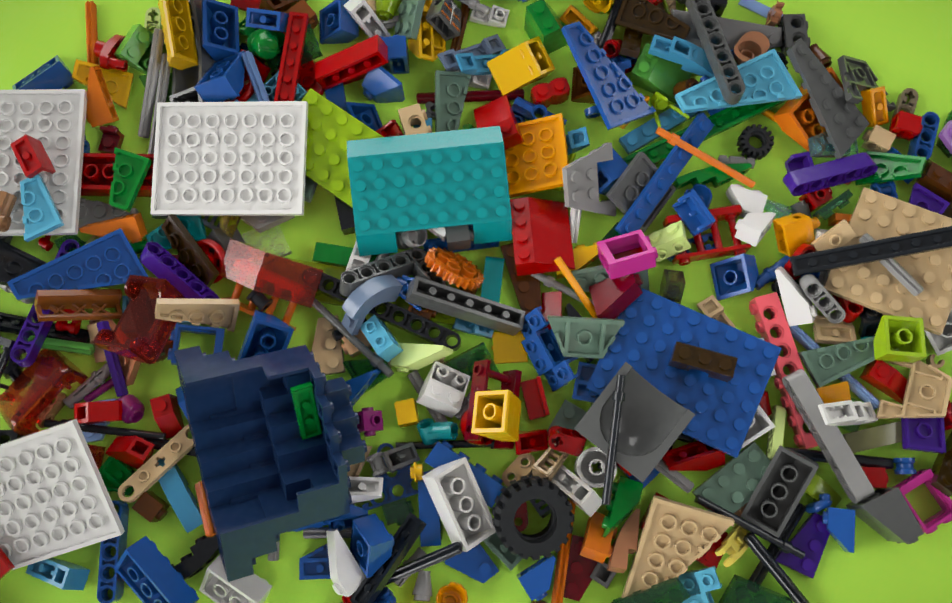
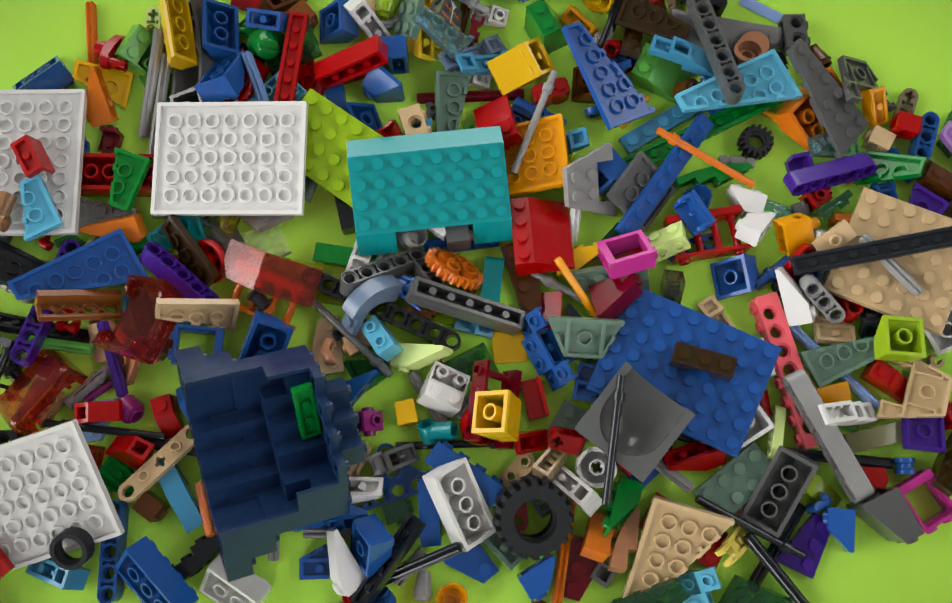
(61, 558): none -> black tyre
(326, 353): none -> nougat arm
(416, 471): yellow plate -> none
(443, 34): none -> clear light blue wing
(473, 29): none -> dark red plate
(547, 90): none -> light grey bar
(661, 102): lime plant -> none
(775, 14): nougat plate -> none

